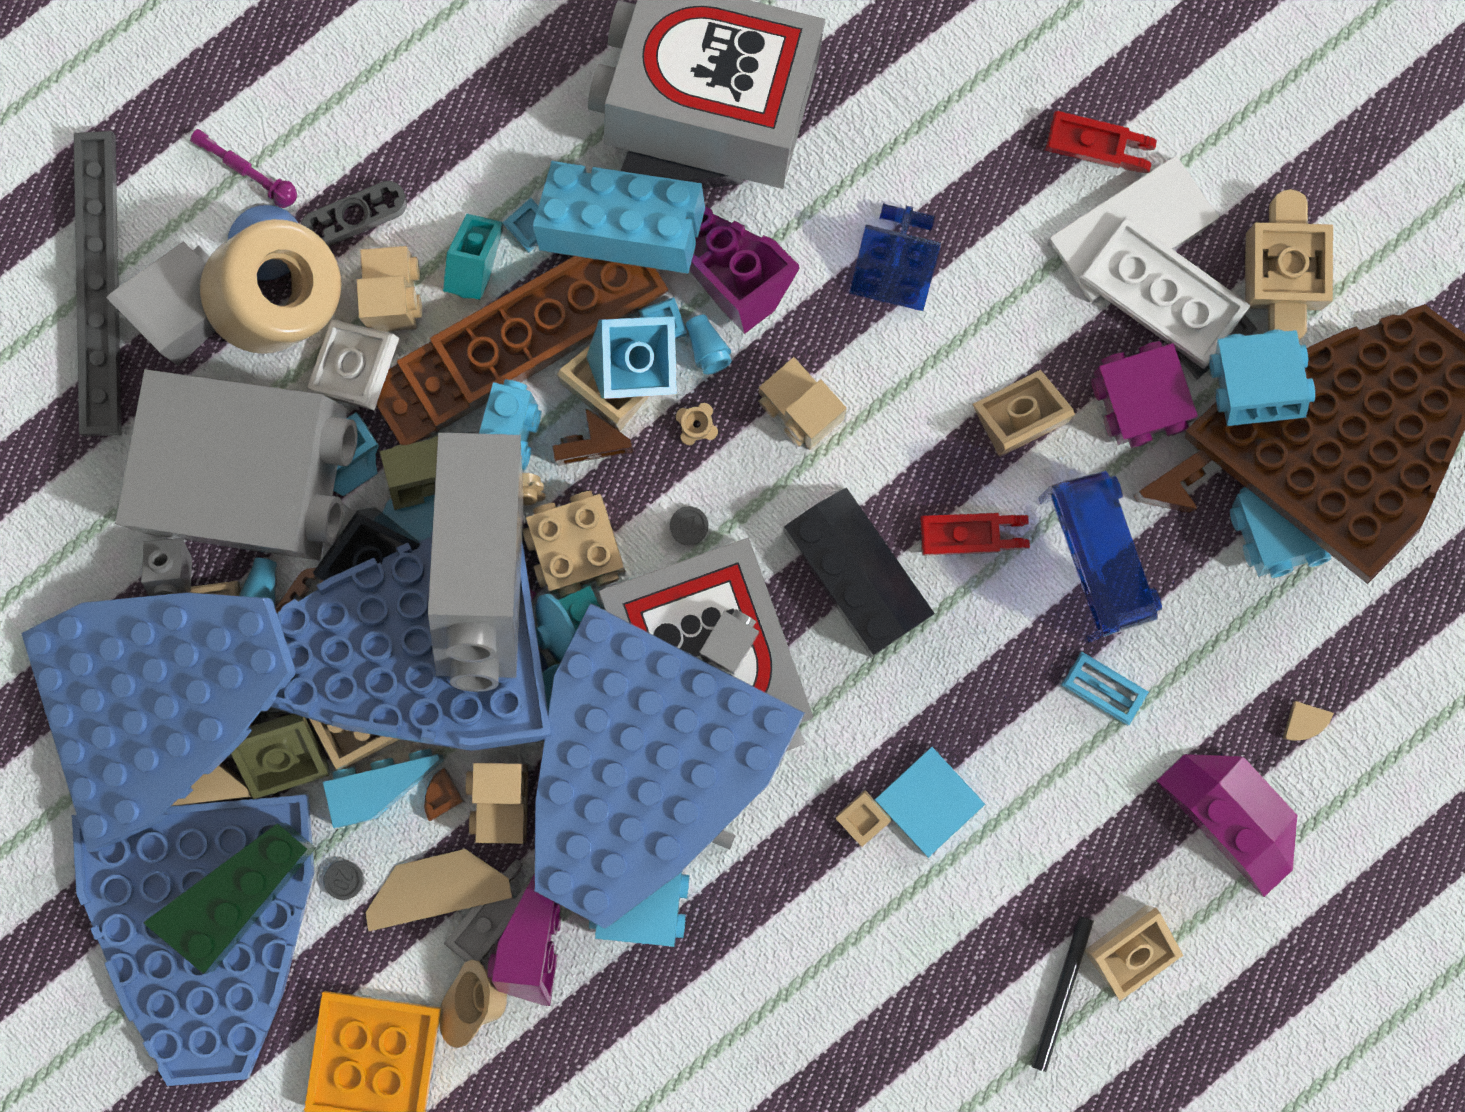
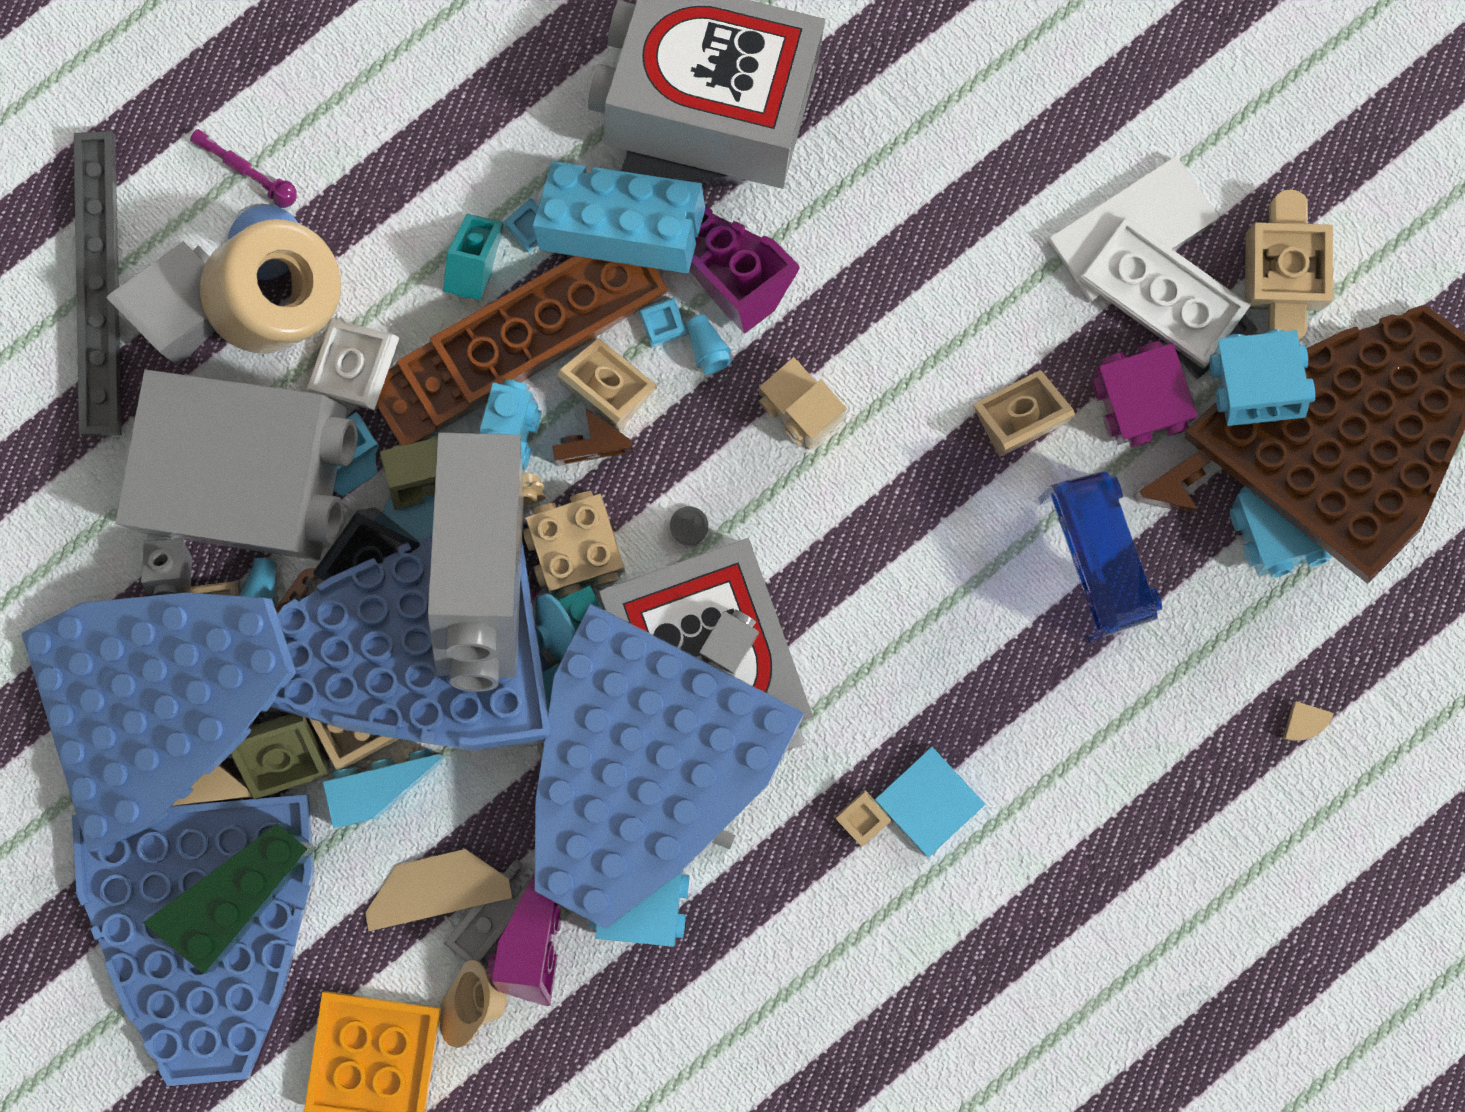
(338, 208): dark grey beam -> none
(344, 880): dark grey piece -> none
(387, 289): tan brick -> none
(441, 795): dark orange tile -> none
(500, 801): tan brick -> none
(634, 357): medium azure slope -> none
(703, 415): tan plate -> none
(858, 571): black slope -> none
(896, 264): clear blue plate -> none
(969, 533): red hinge -> none
(1062, 994): black bar -> none
(1075, 671): medium azure tile -> none
(1097, 142): red hinge -> none
(1134, 951): tan slope -> none
(1237, 814): magenta wedge -> none

